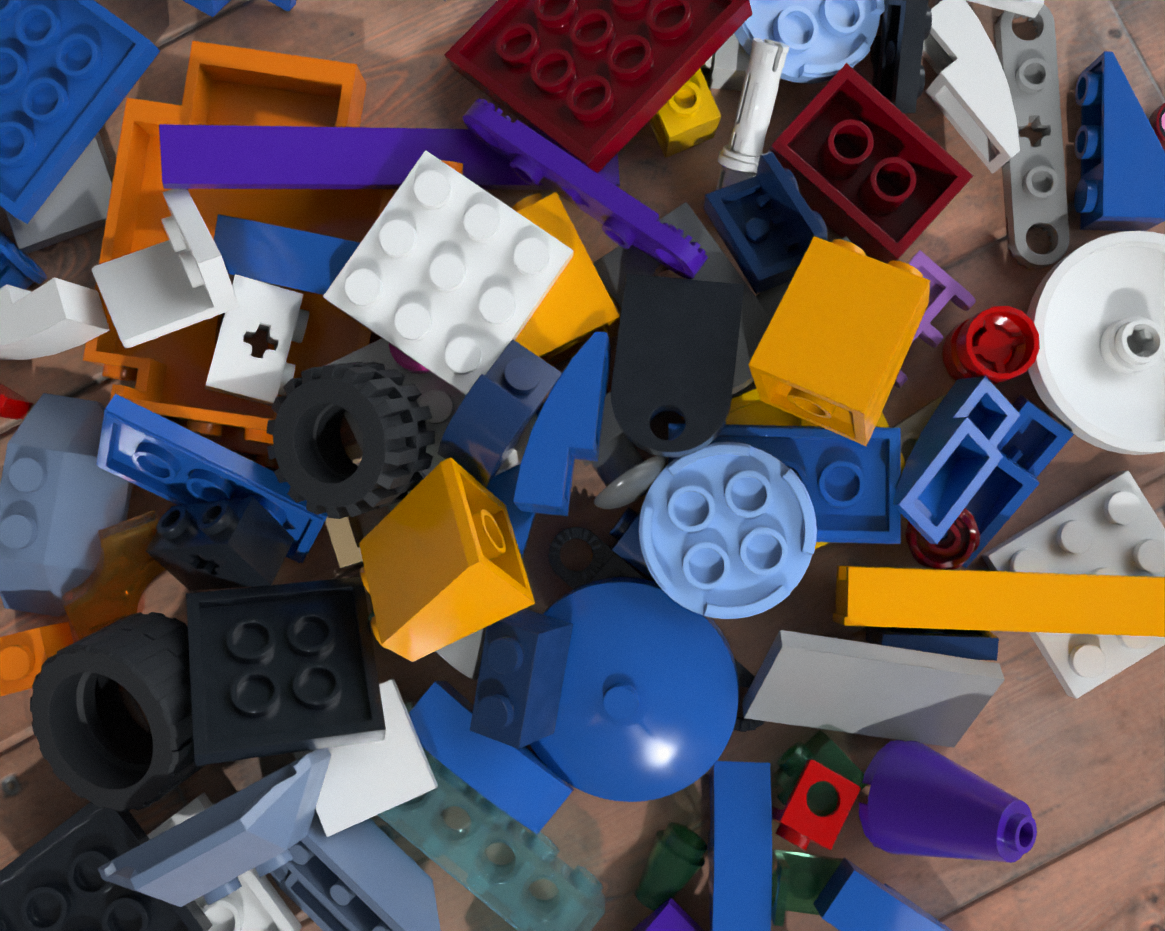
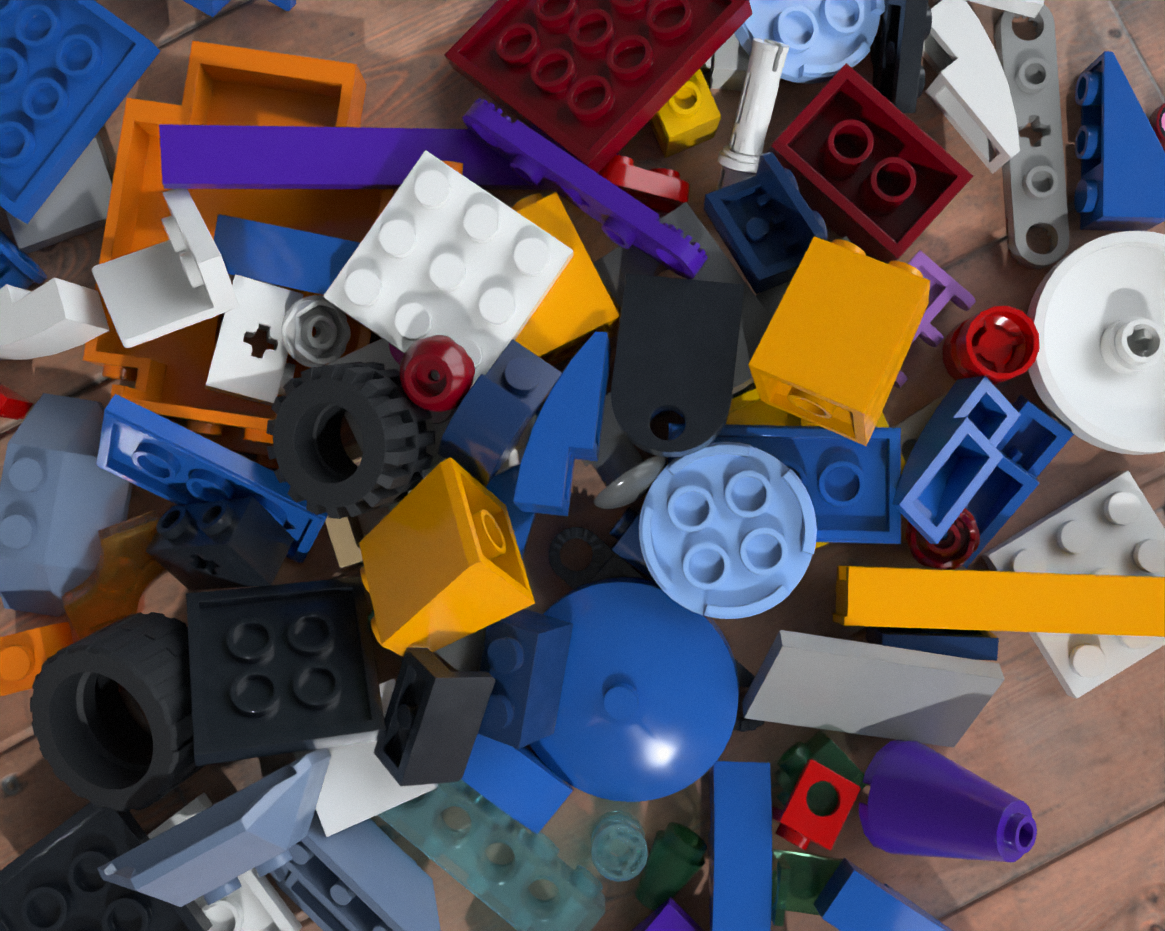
(330, 327): none -> white plate
(432, 720): none -> black panel
(451, 362): none -> dark red plate
(615, 833): none -> clear light blue wheel
(656, 188): none -> red plate

